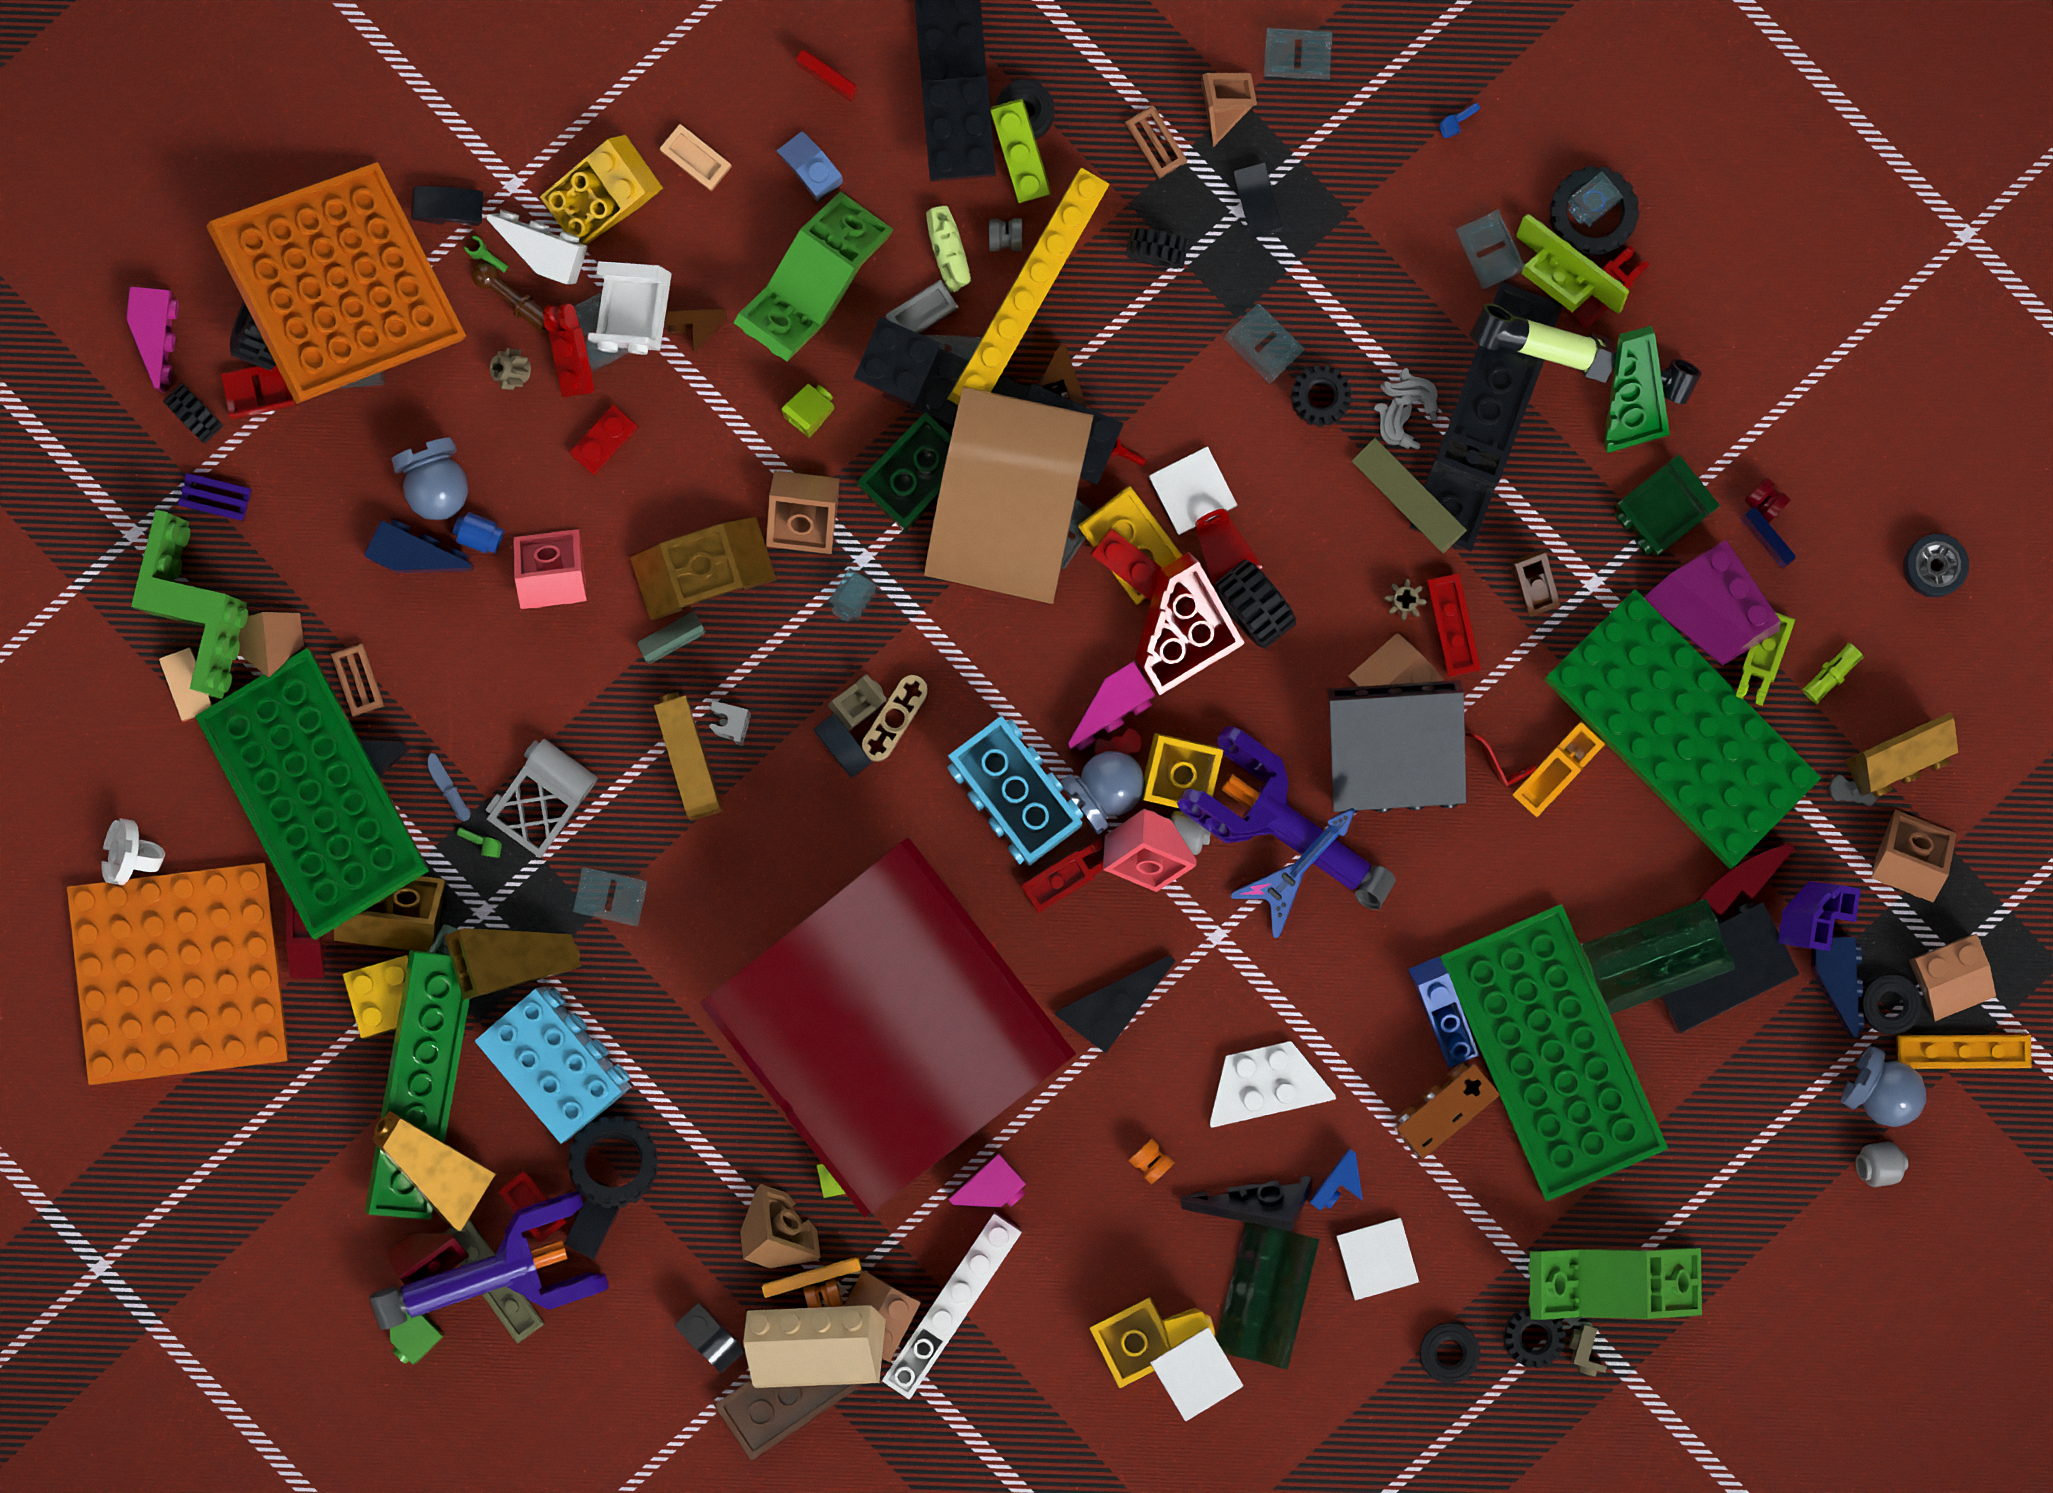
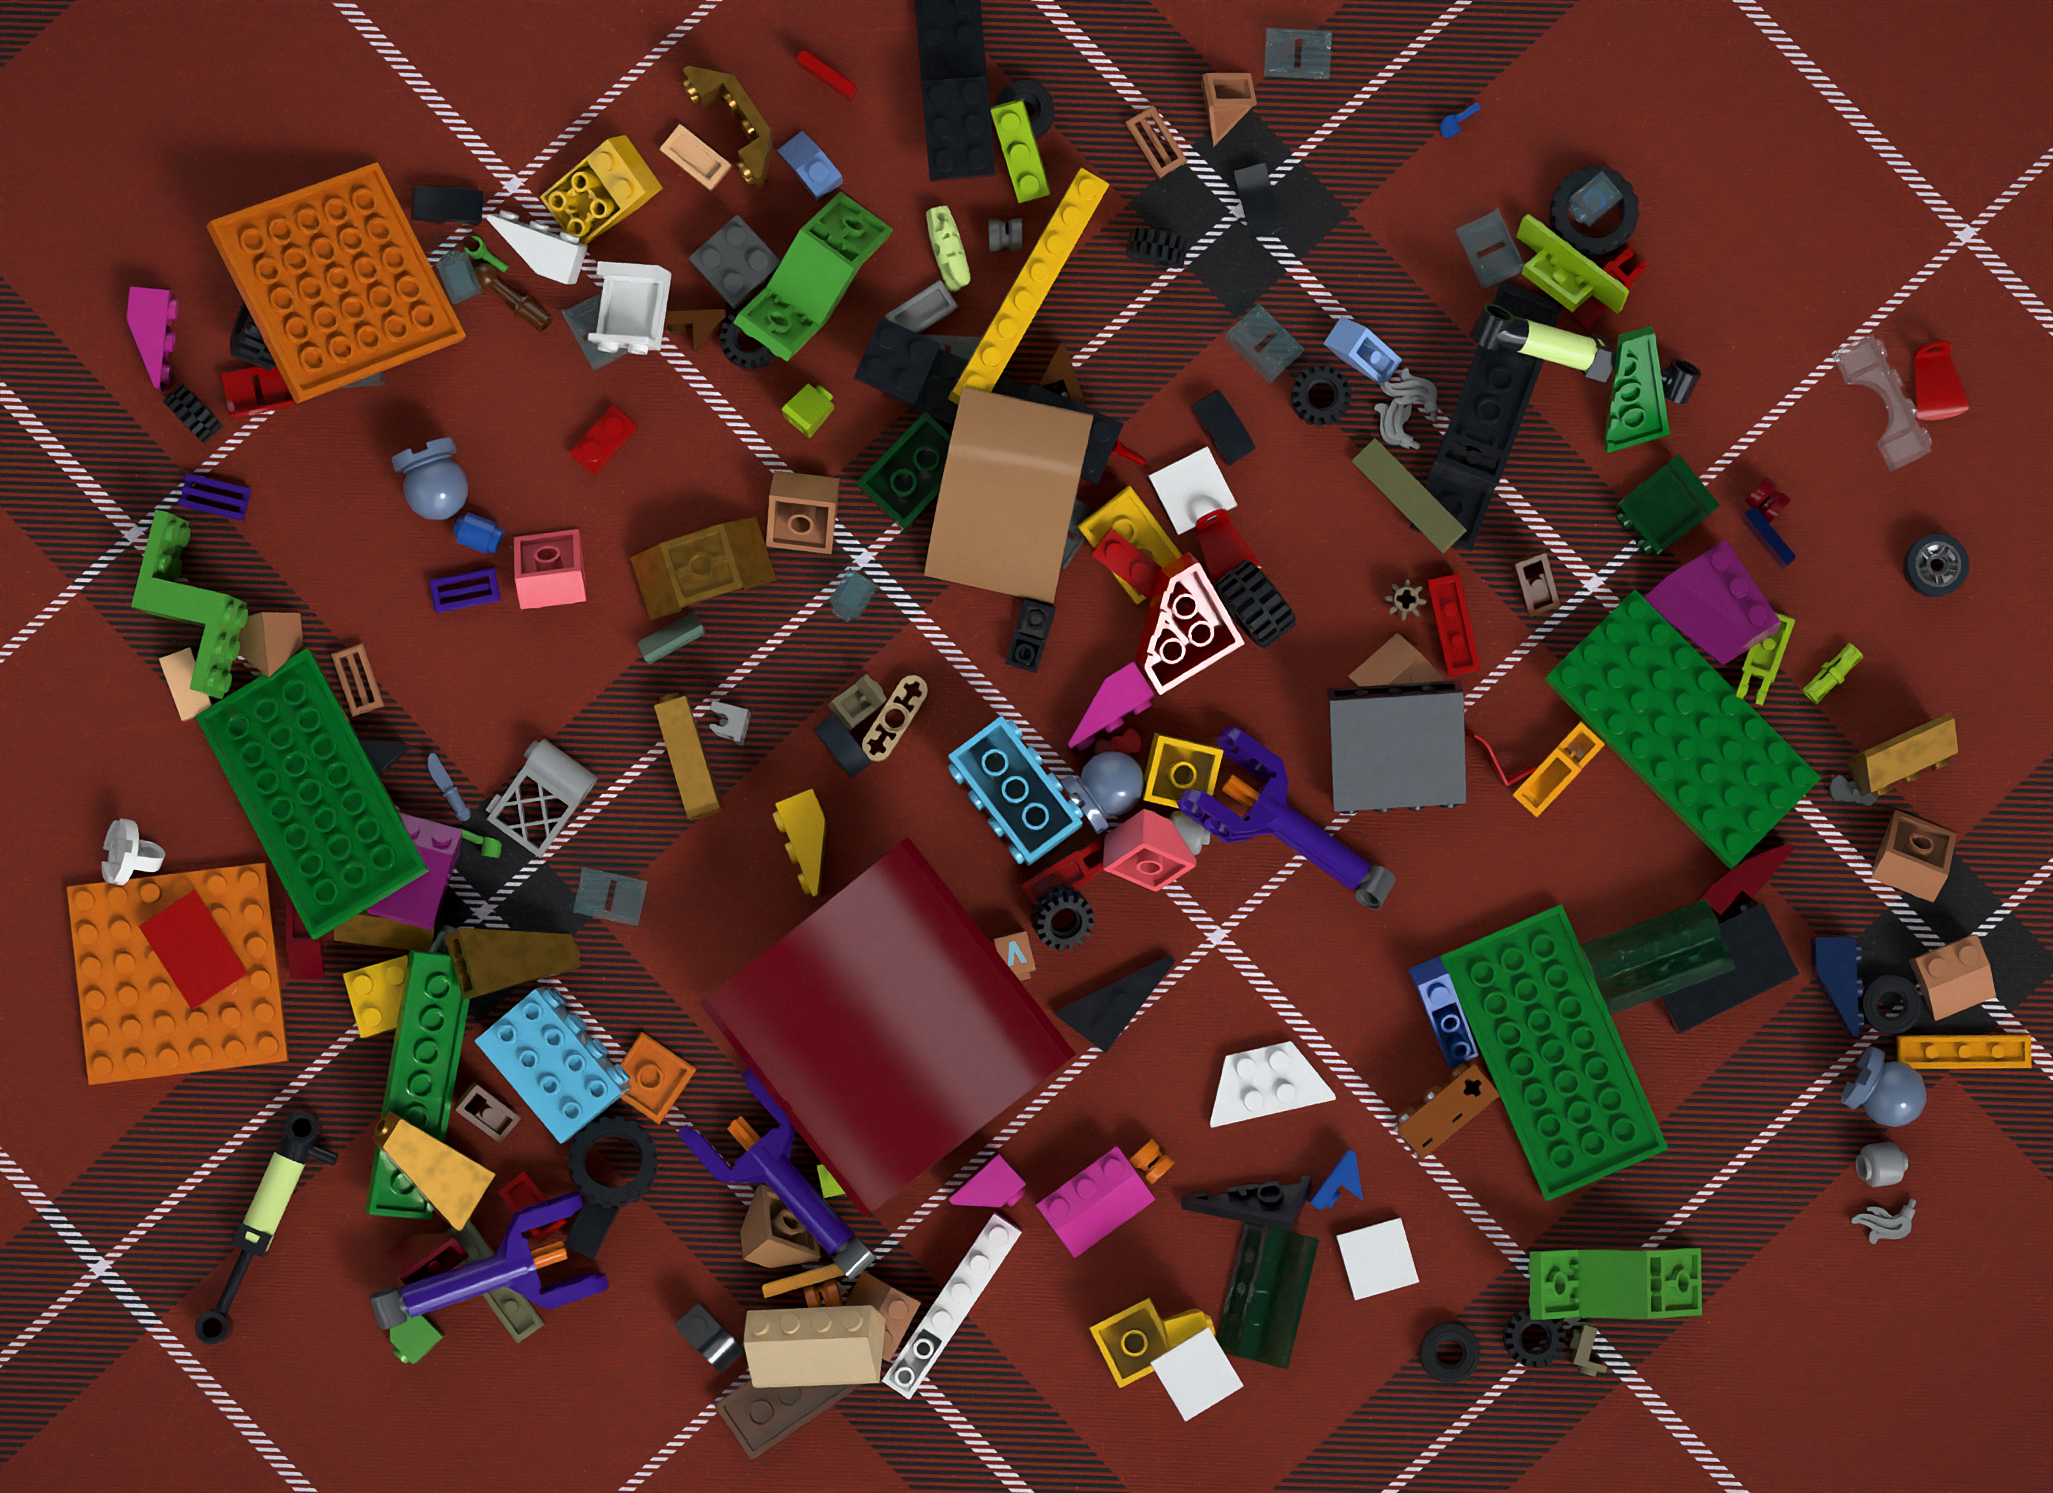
(194, 950): none -> red tile
(265, 1212): none -> black piece
(405, 553): dark blue slope -> none
(421, 899): none -> magenta slope
(437, 596): none -> dark purple tile
(459, 276): none -> clear light blue brick
(487, 1112): none -> reddish brown slope
(510, 369): dark tan gear -> none
(568, 350): red hinge -> none
(655, 1077): none -> orange tile
(710, 86): none -> pearl gold slope
(735, 263): none -> dark grey brick
(737, 355): none -> black tyre
(770, 1163): none -> dark purple piece
(806, 828): none -> yellow slope
(1017, 954): none -> nougat brick
(1030, 635): none -> black slope
(1052, 904): none -> black tyre
(1095, 1201): none -> dark pink slope
(1223, 427): none -> black slope
(1282, 885): blue piece -> none
(1362, 350): none -> light blue slope
(1812, 913): dark purple brick -> none
(1866, 365): none -> clear arch
(1884, 1224): none -> light grey piece
(1937, 383): none -> red piece

